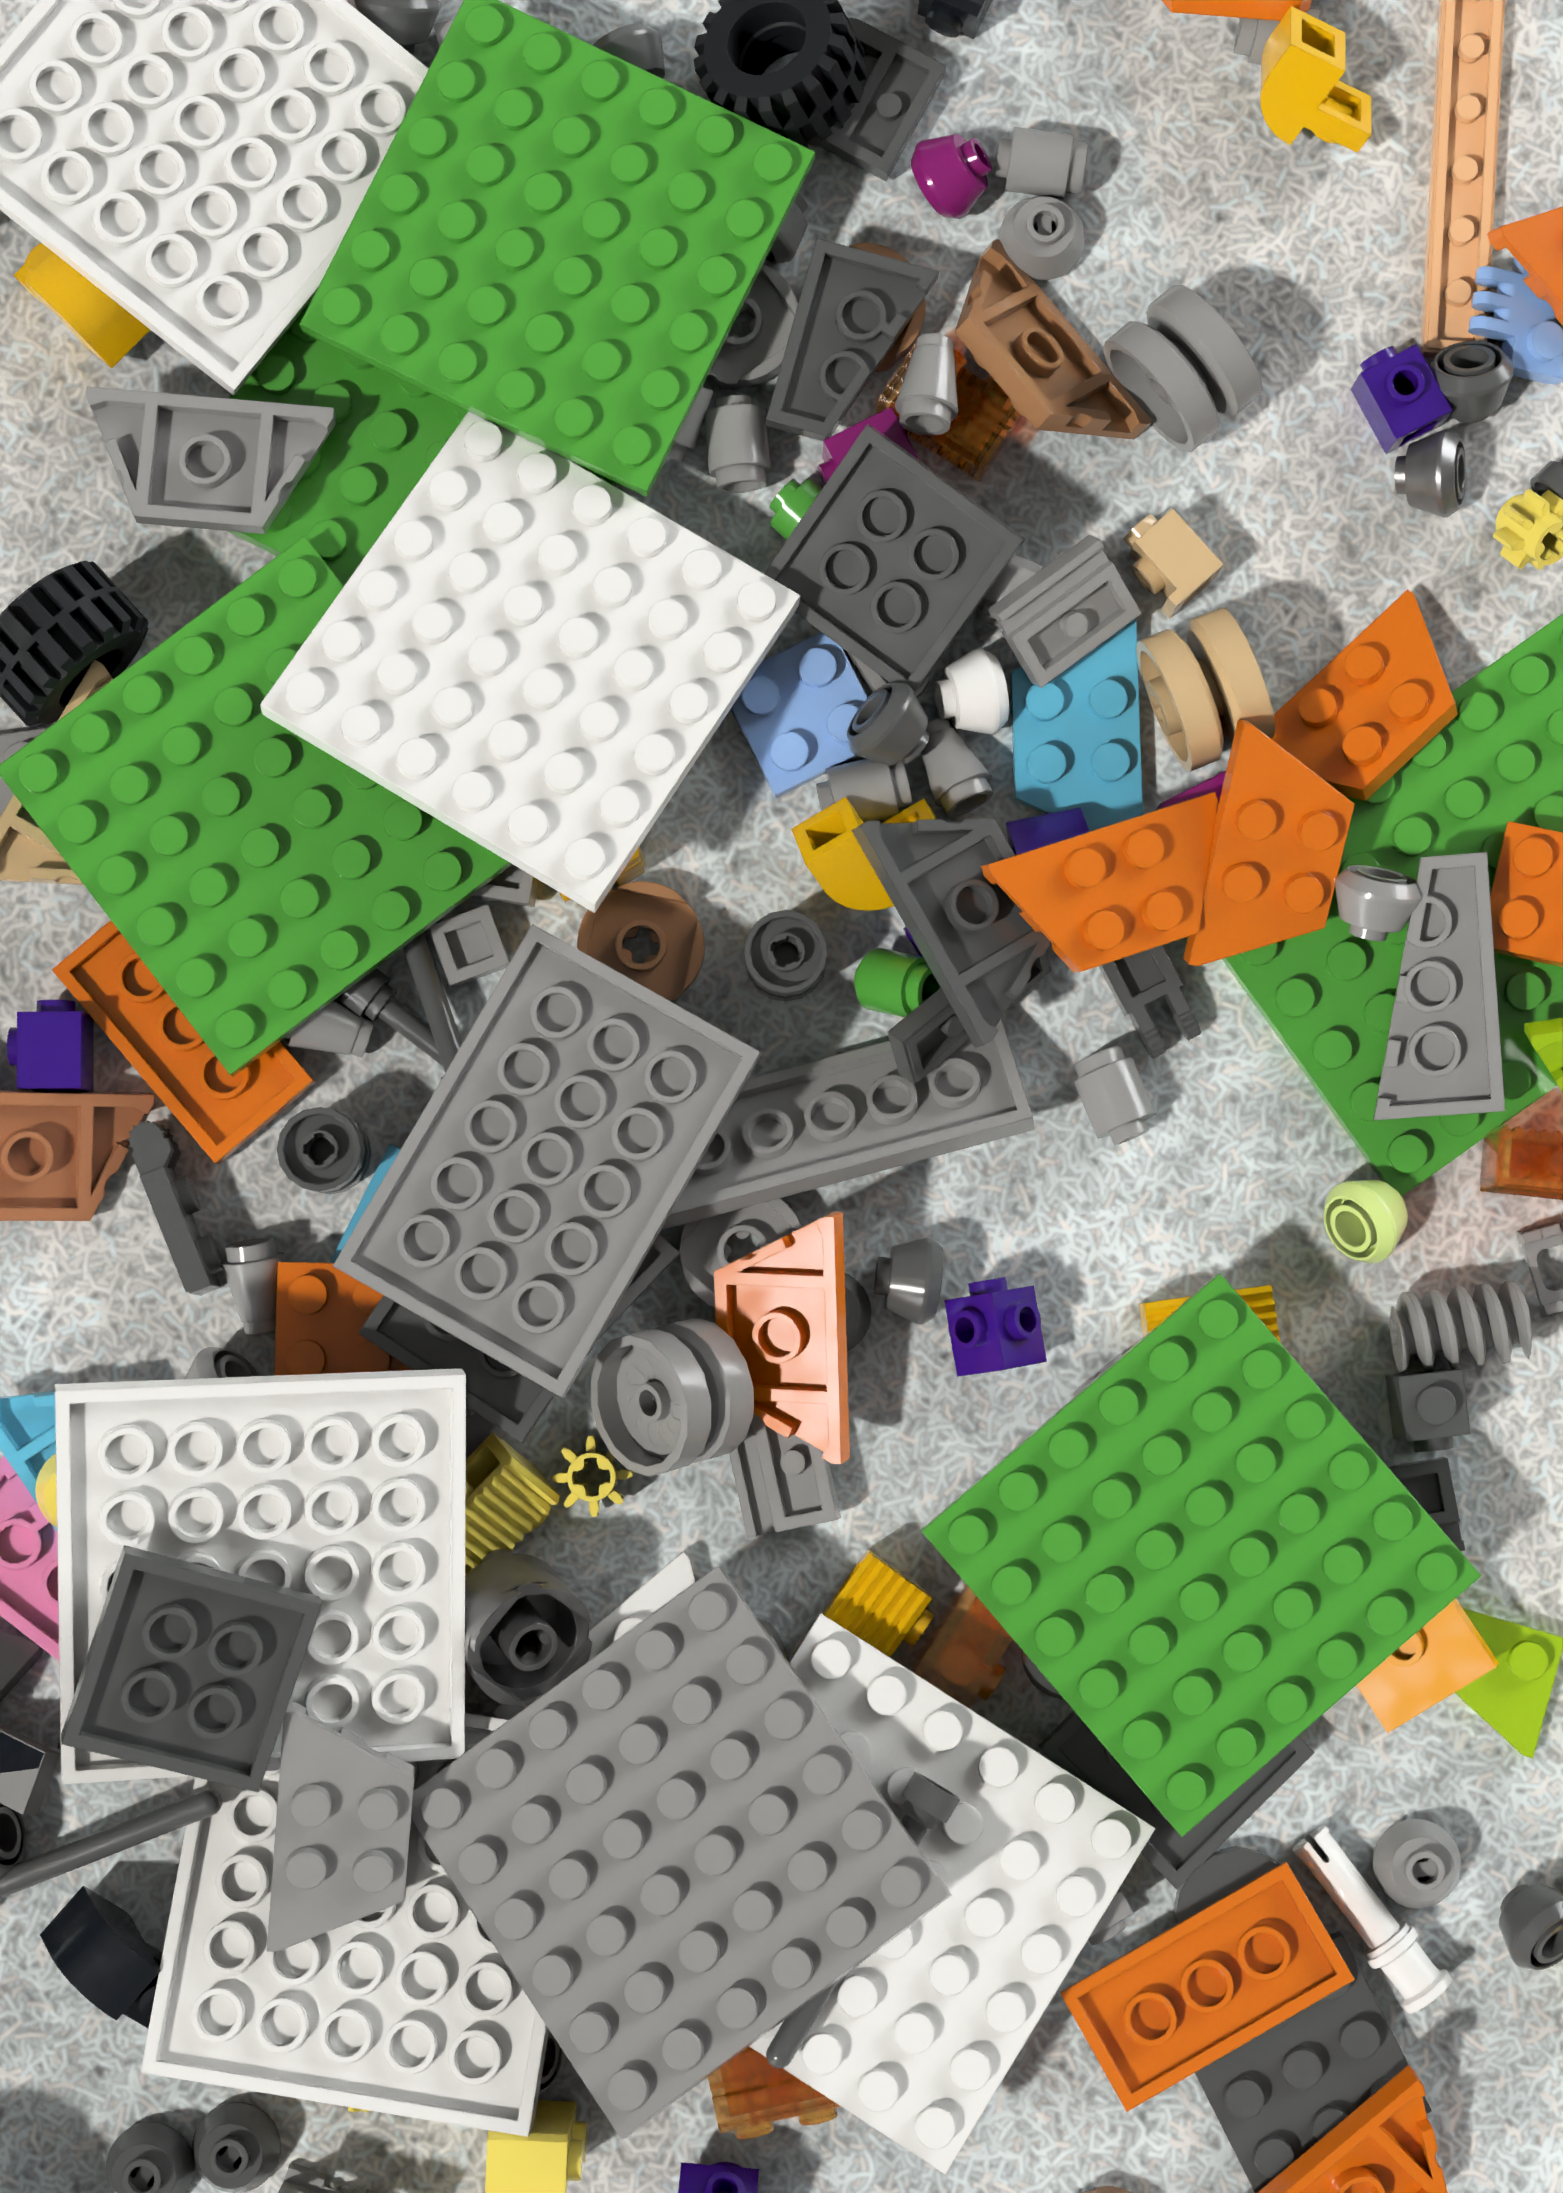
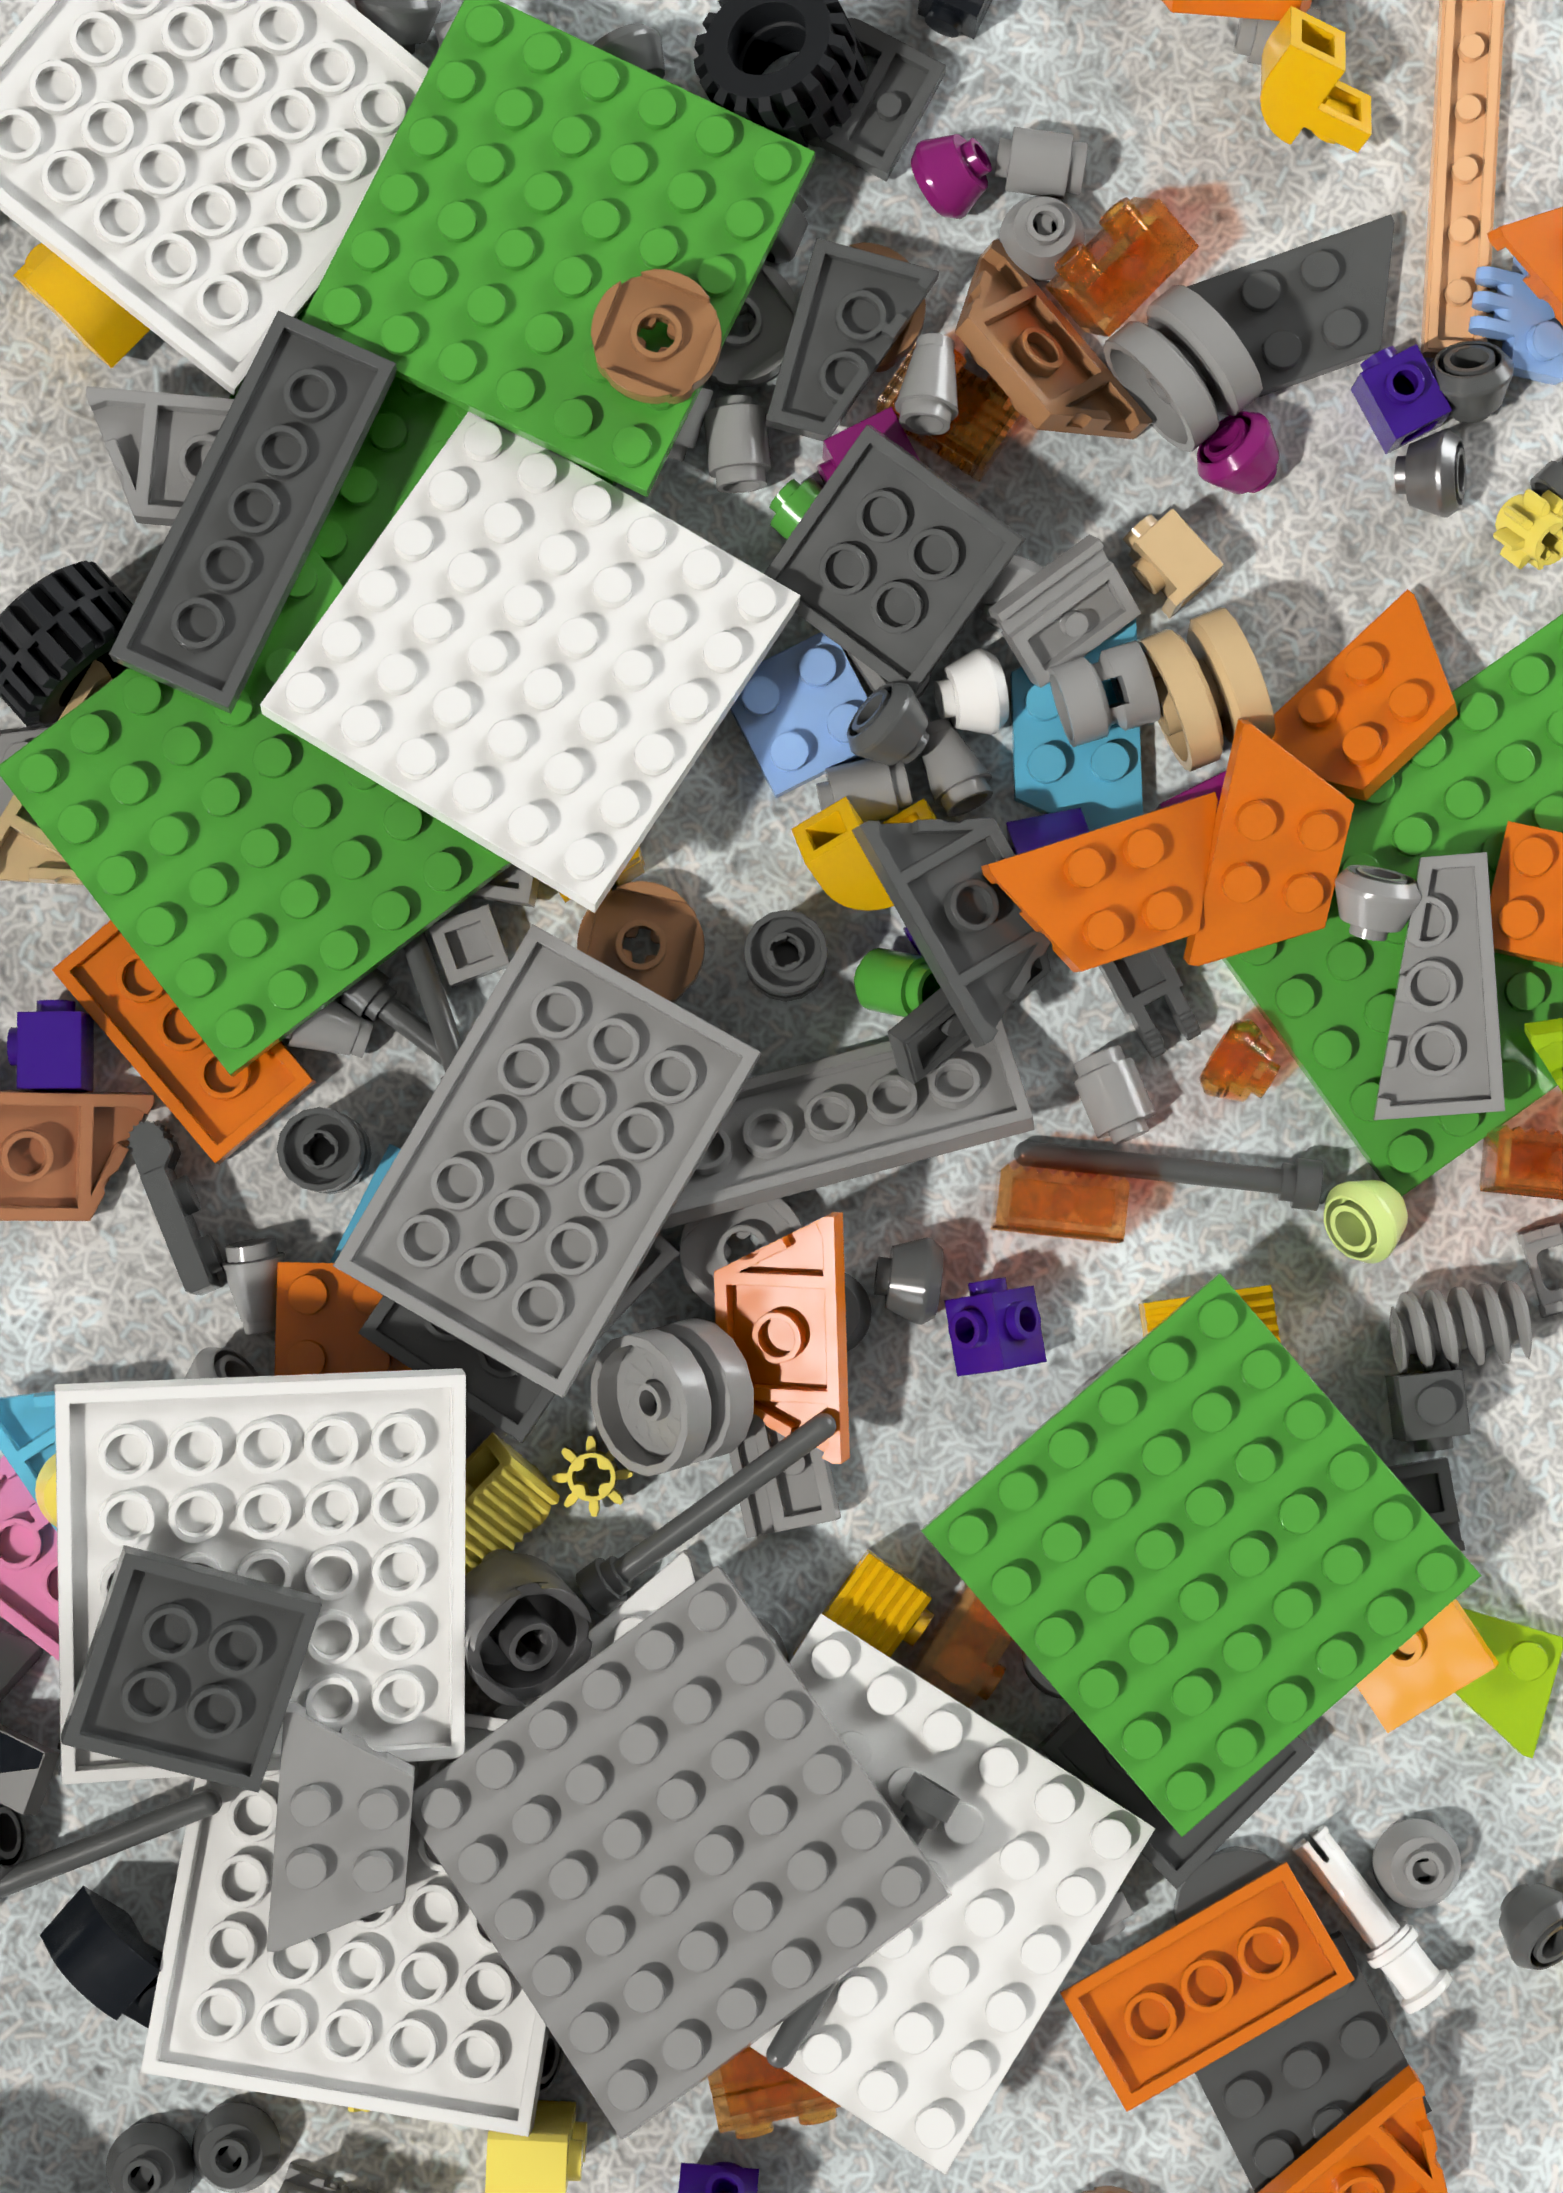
(254, 512): none -> dark grey plate
(608, 1581): none -> dark grey piece
(640, 303): none -> medium nougat plate
(1060, 1204): none -> clear orange brick
(1083, 701): none -> light grey wheel
(1120, 265): none -> clear orange brick
(1239, 454): none -> magenta cone
(1240, 1063): none -> clear orange cone
(1294, 1183): none -> dark grey piece
(1309, 304): none -> dark grey wing

